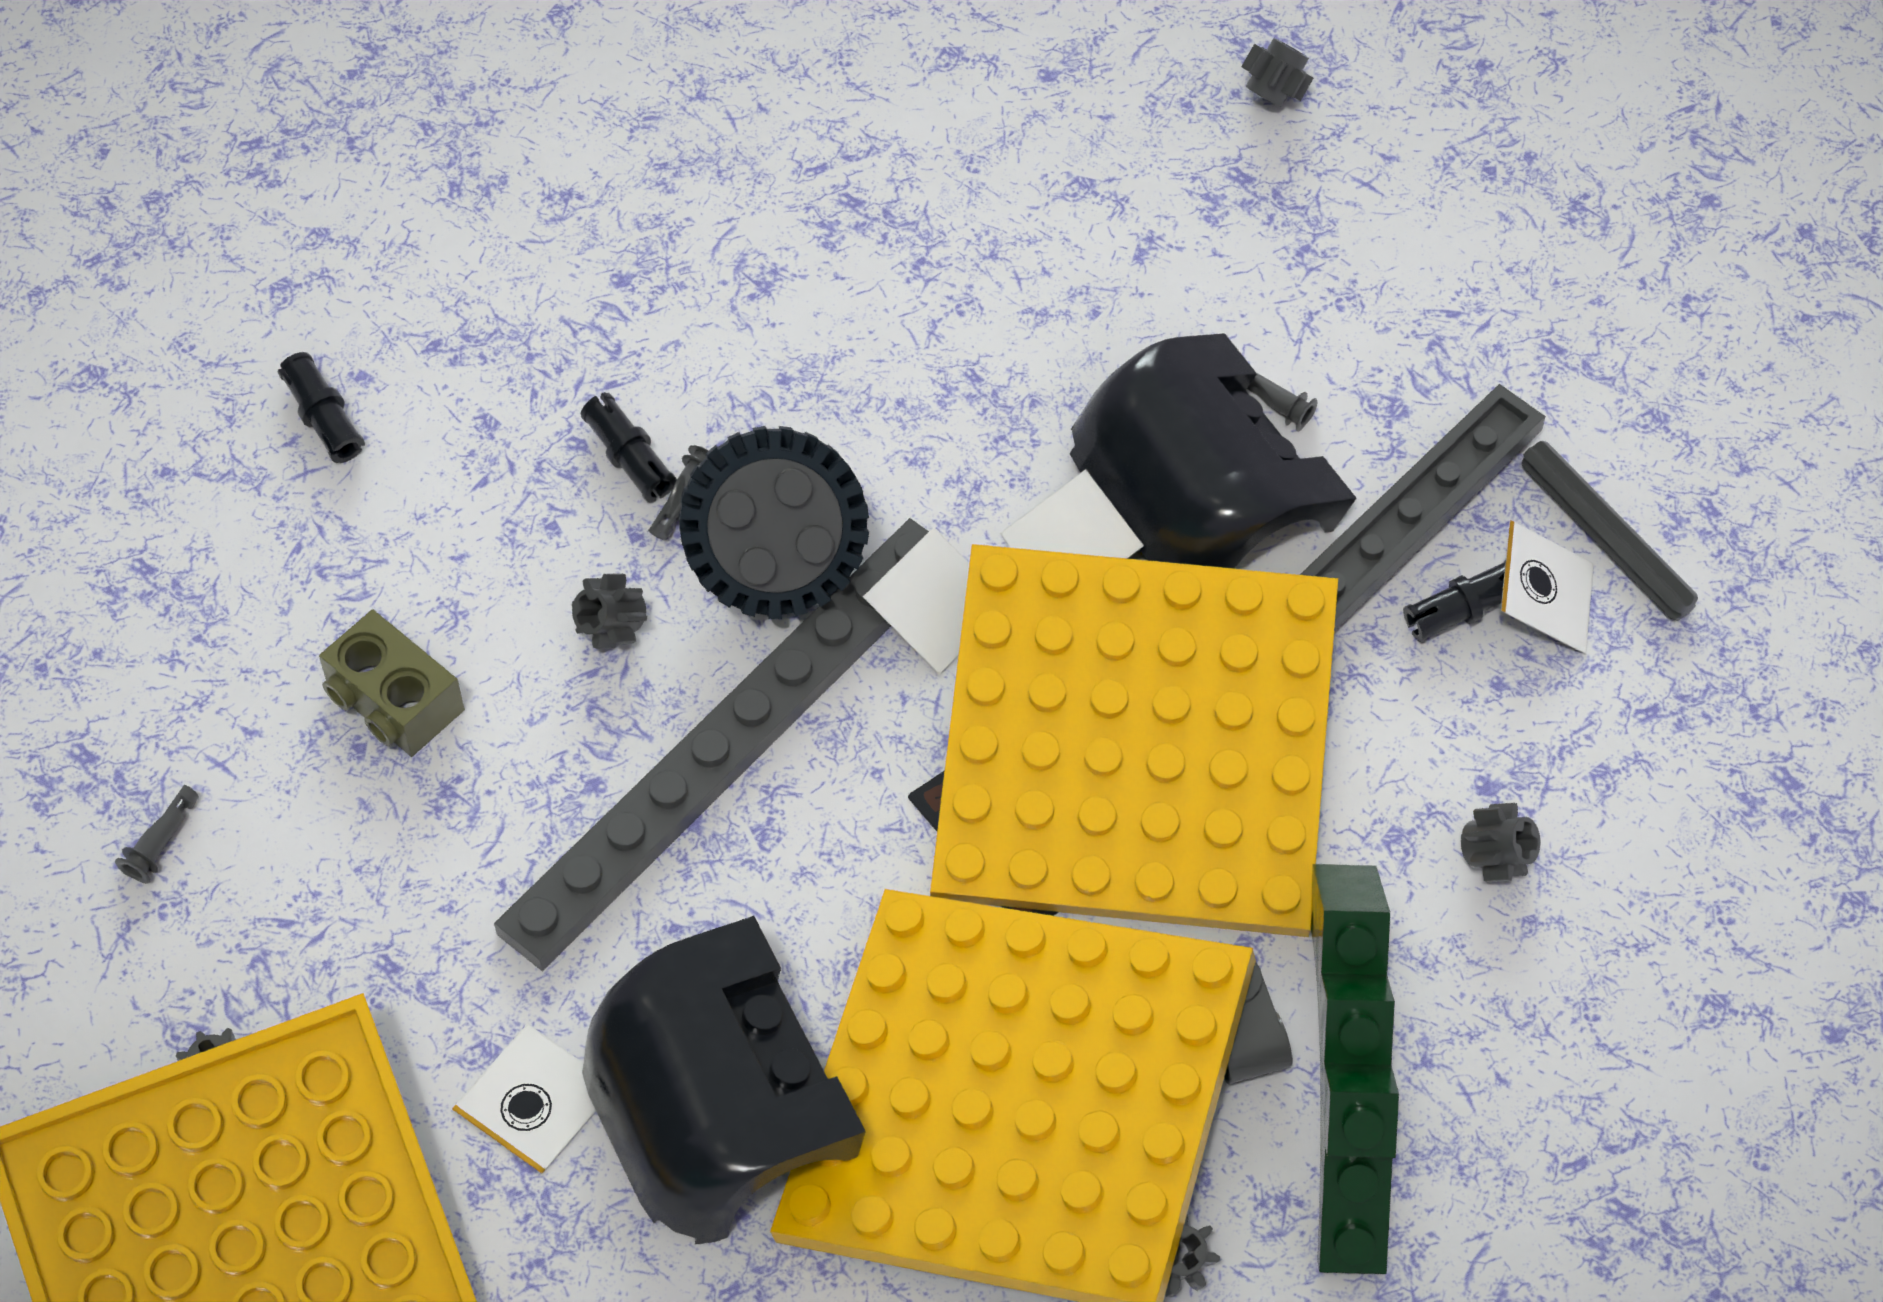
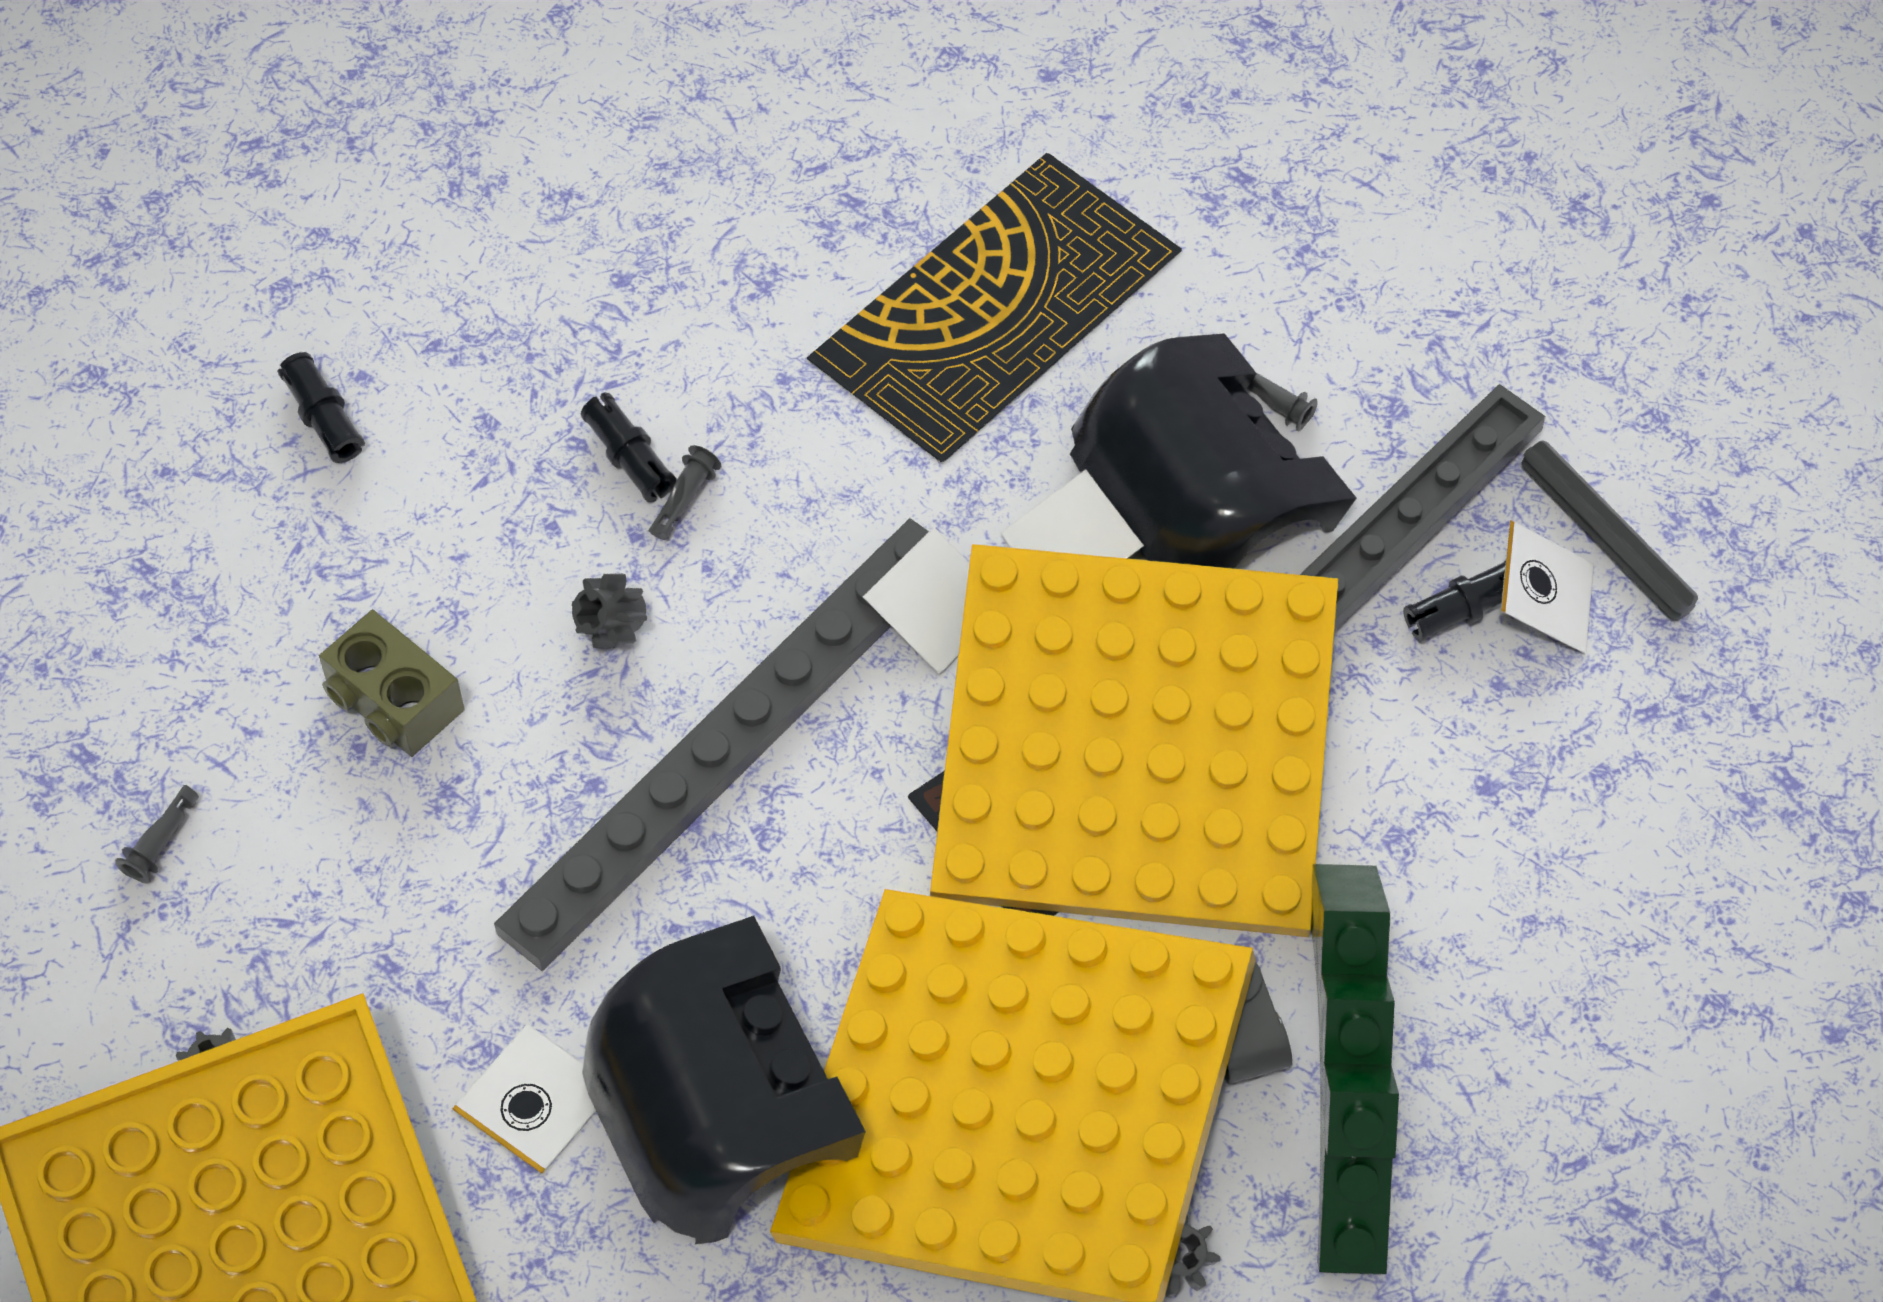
(773, 522): wheel -> none
(994, 306): none -> black sticker
(1277, 72): dark grey gear -> none
(1500, 842): dark grey gear -> none

